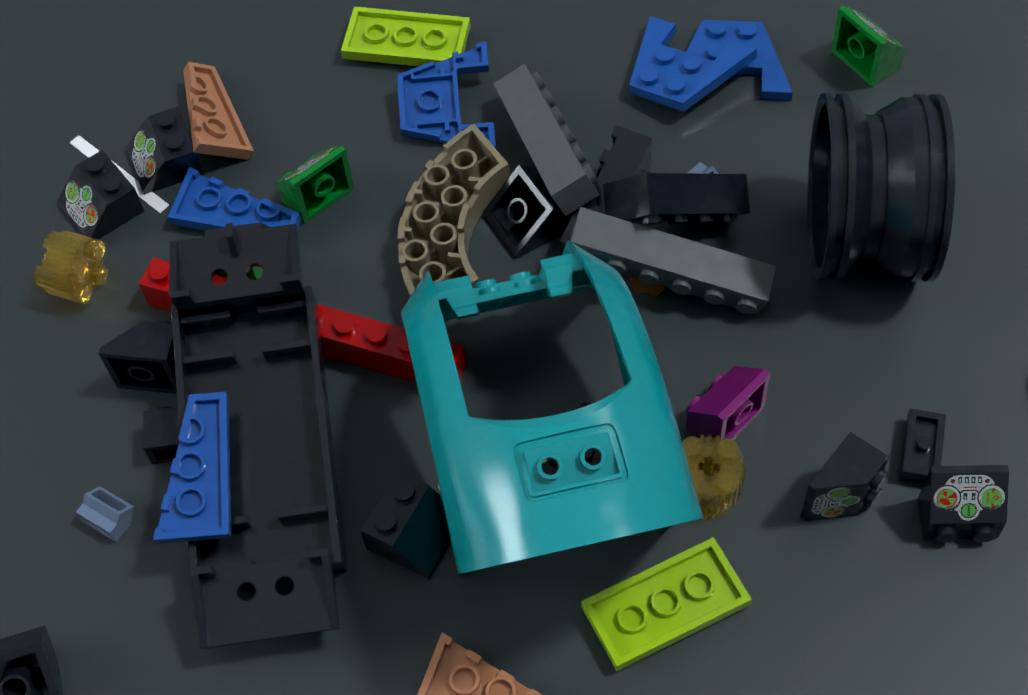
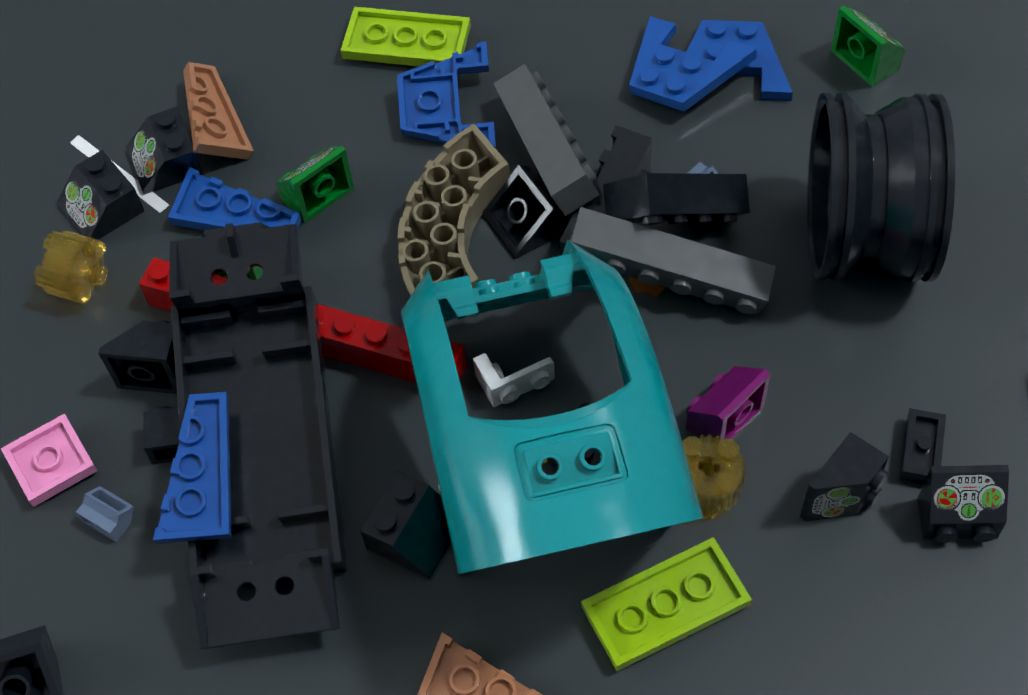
(48, 460): none -> bright pink plate
(508, 389): none -> white bracket

